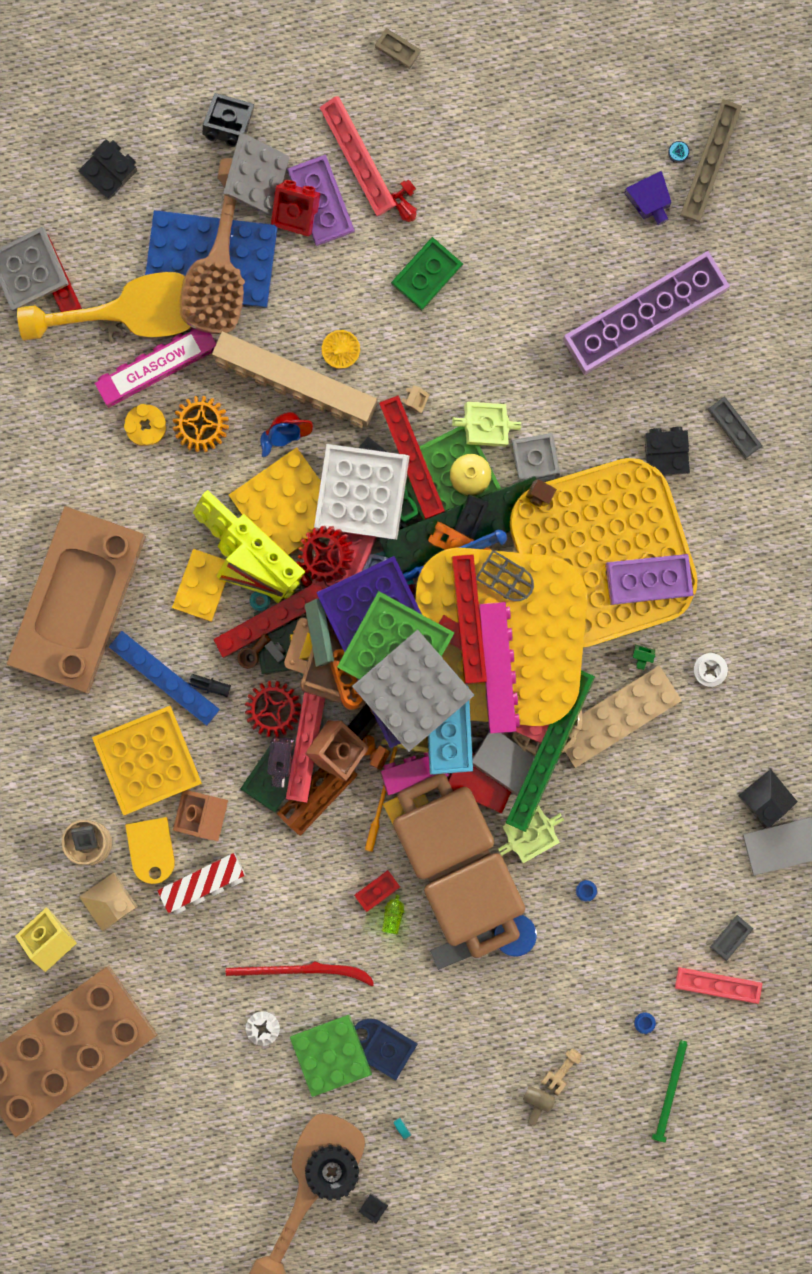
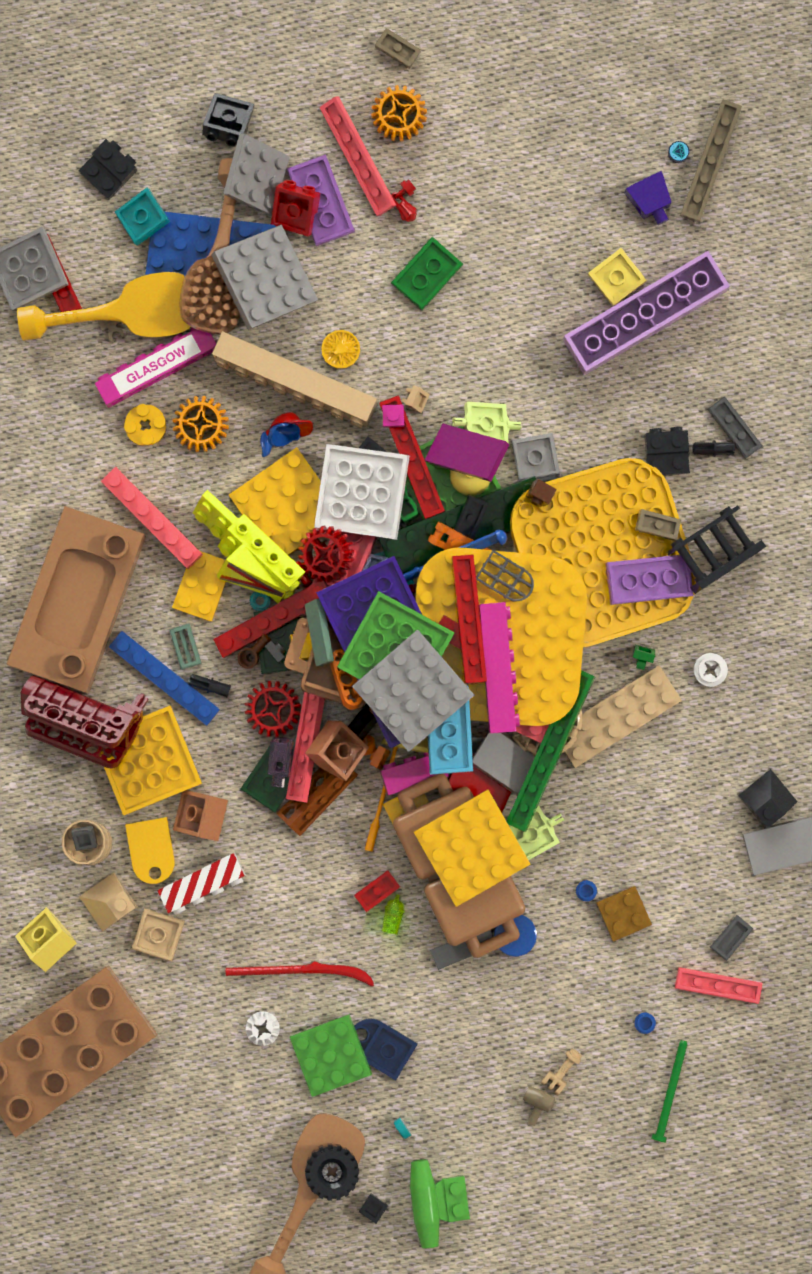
(81, 721): none -> dark red piece
(142, 216): none -> teal tile
(152, 518): none -> coral plate
(158, 934): none -> tan tile
(177, 649): none -> sand green tile
(264, 277): none -> light grey plate
(391, 116): none -> light orange gear
(393, 416): none -> dark pink plate
(436, 1201): none -> bright green plate
(467, 452): none -> magenta tile
(472, 848): none -> yellow plate
(617, 277): none -> light yellow plate
(624, 913): none -> pearl gold plate
(658, 524): none -> dark tan plate
(714, 448): none -> black axle
(718, 569): none -> black fence

